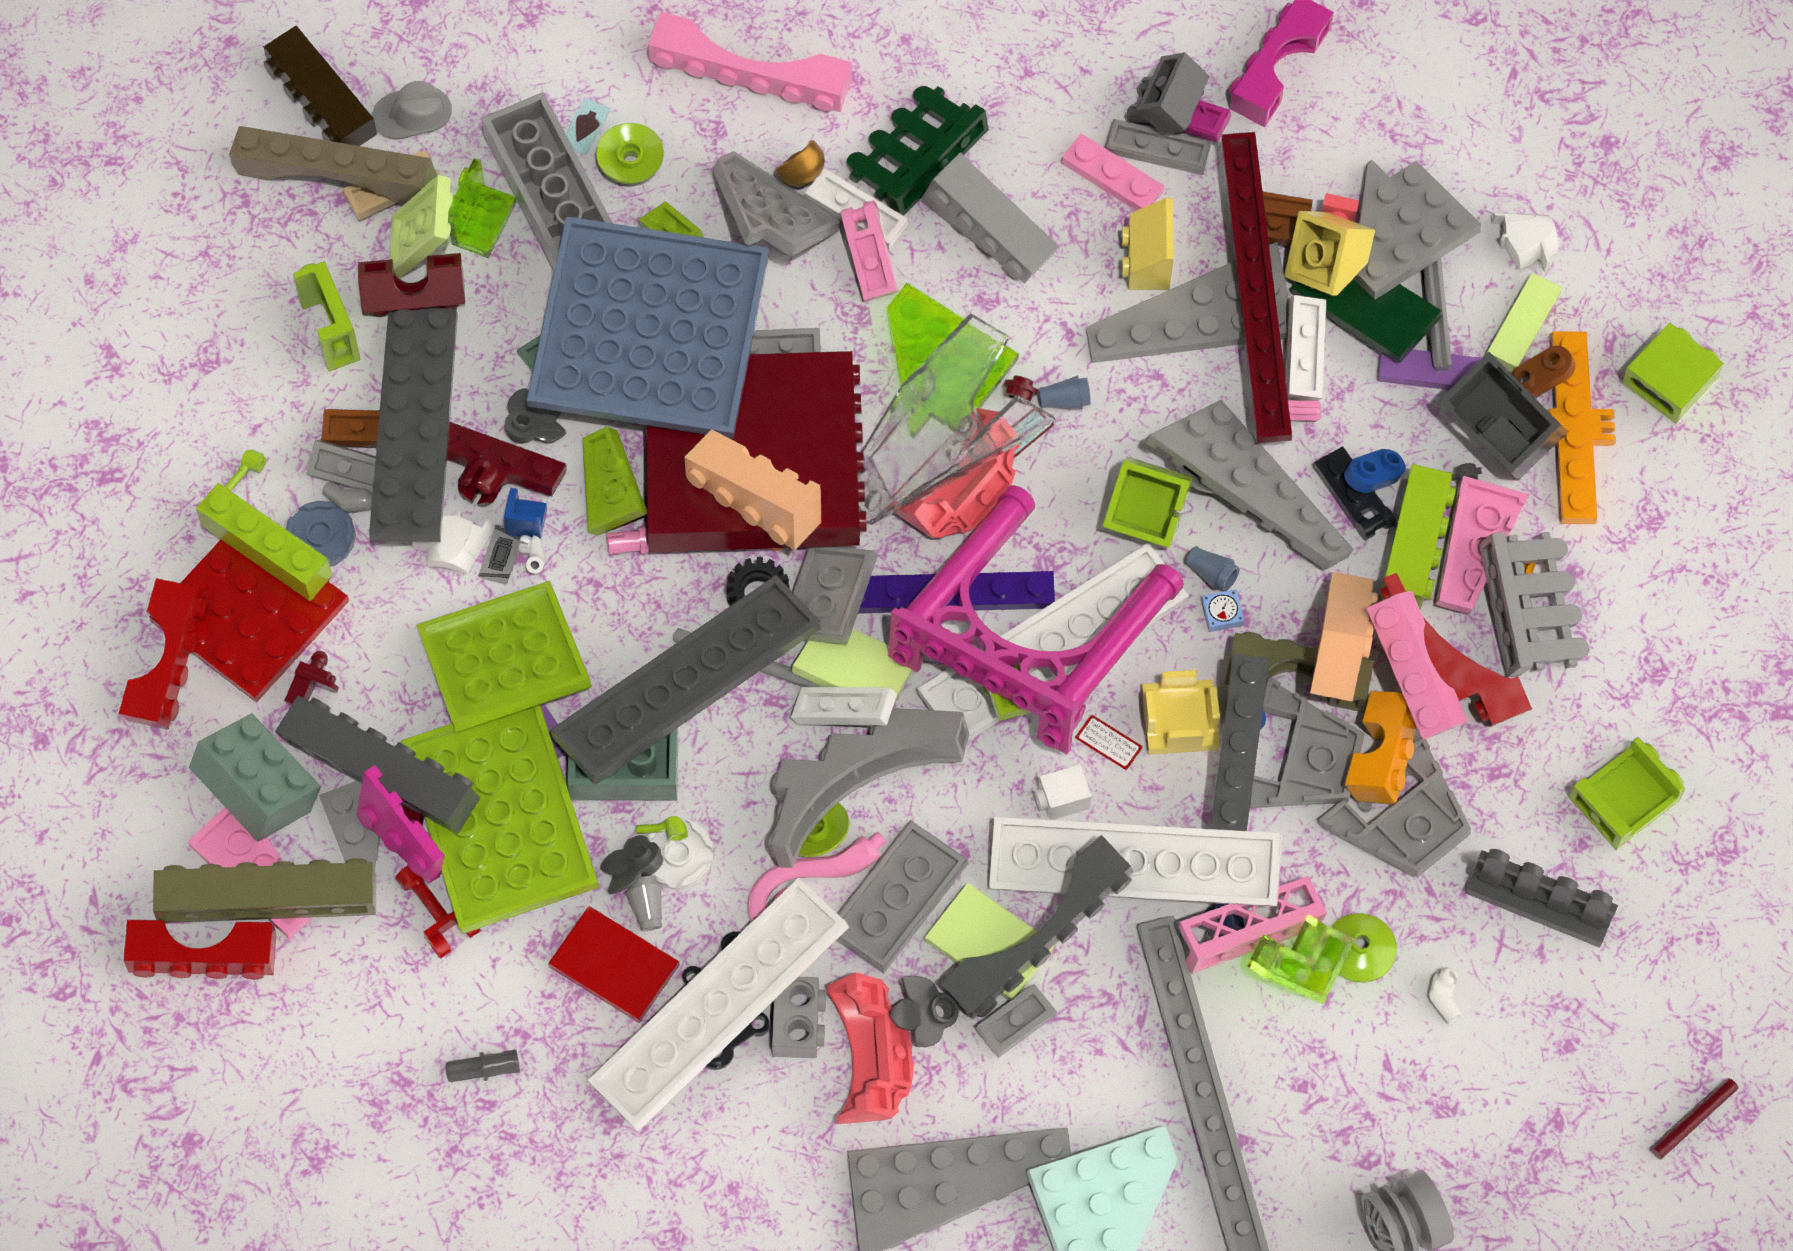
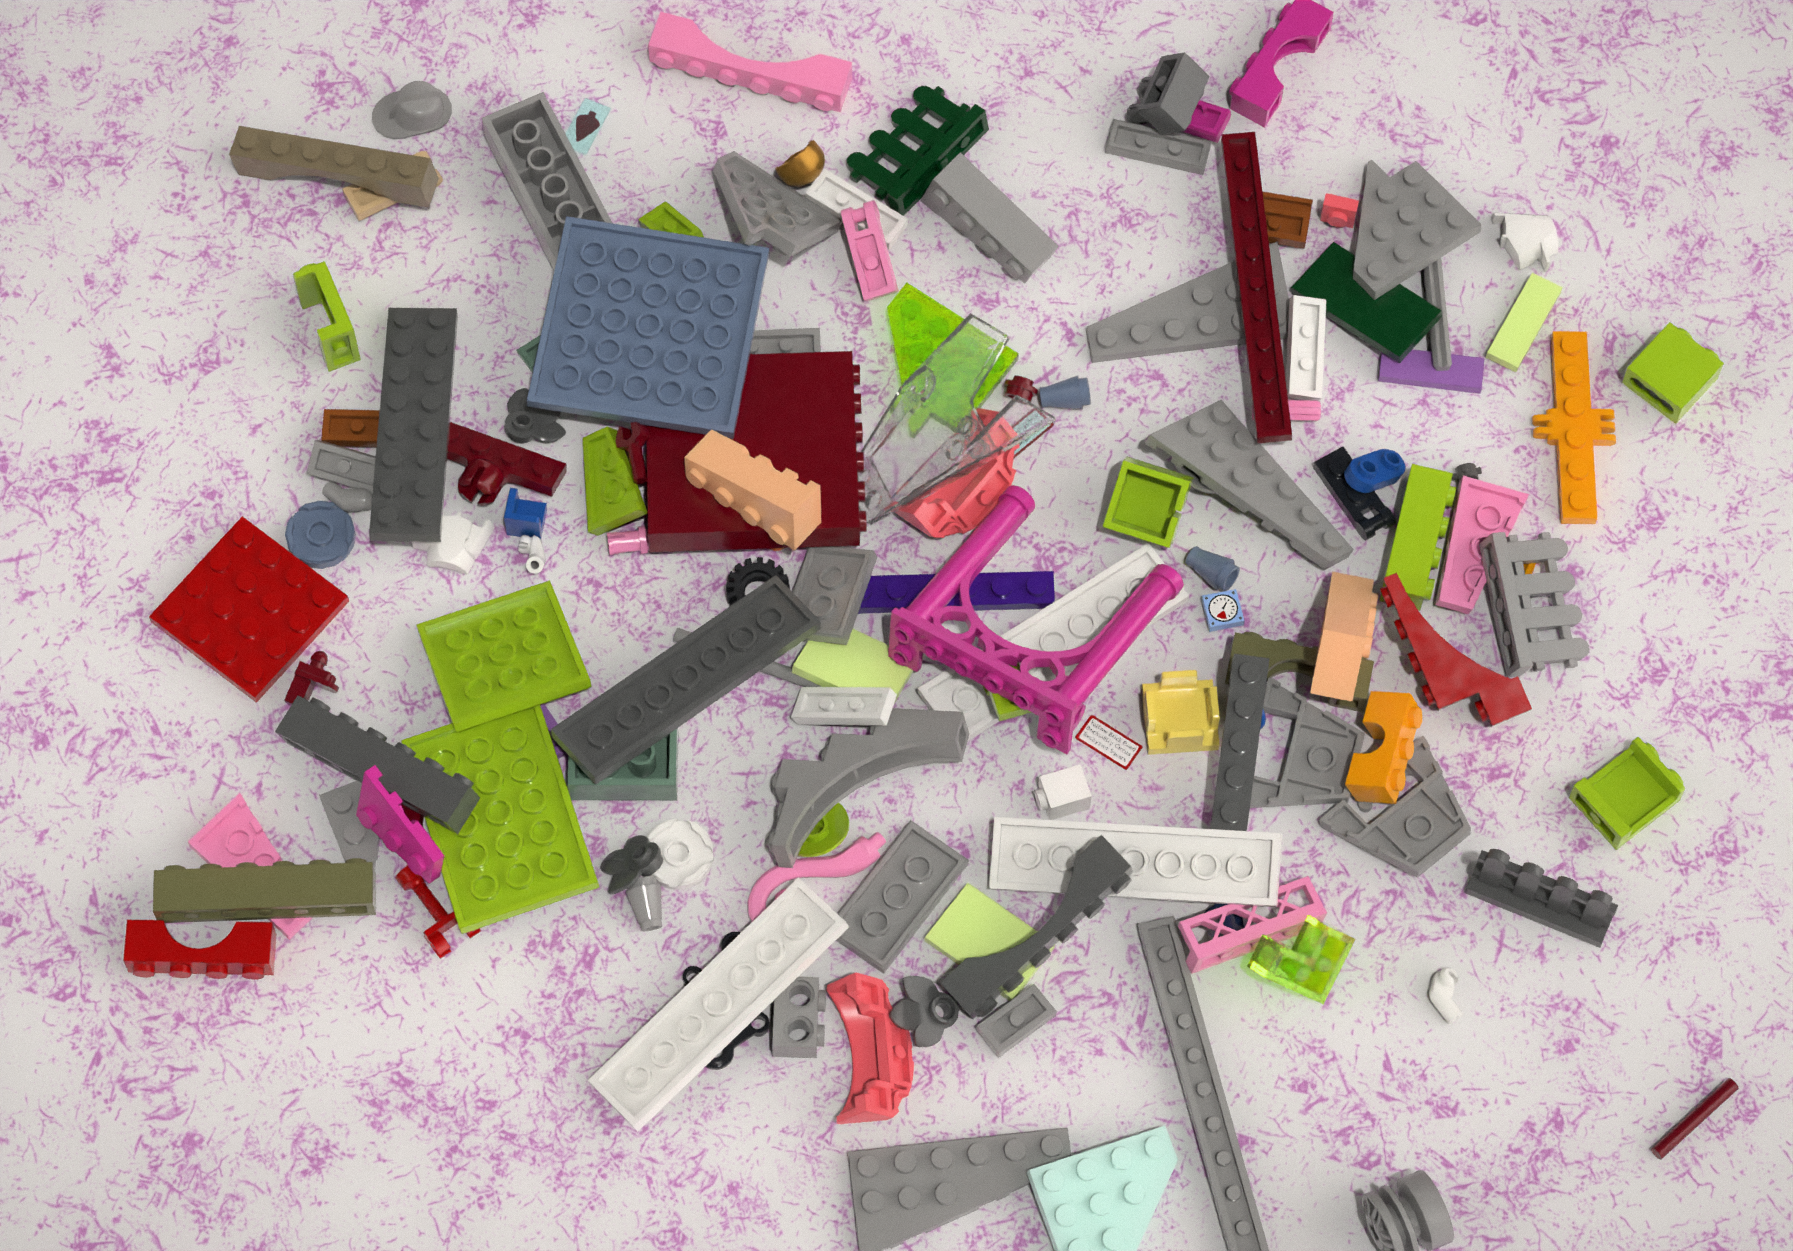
(153, 697): red arch -> none
(250, 460): lime hand -> none
(254, 777): sand green brick -> none
(264, 541): lime brick -> none
(318, 89): dark brown brick -> none
(385, 292): dark red arch -> none
(420, 225): yellowish green plate -> none
(478, 212): clear neon green bracket -> none
(483, 1066): dark grey axle -> none
(500, 556): sticker -> none
(614, 964): red tile -> none
(627, 141): lime dish -> none
(632, 443): none -> dark red bar
(673, 825): lime hand -> none
(1112, 173): bright pink plate -> none
(1149, 247): light yellow slope -> none
(1327, 251): light yellow slope -> none
(1372, 962): lime dish -> none
(1402, 637): bright pink arch -> none
(1503, 416): dark grey piece -> none
(1542, 374): dark orange plate -> none

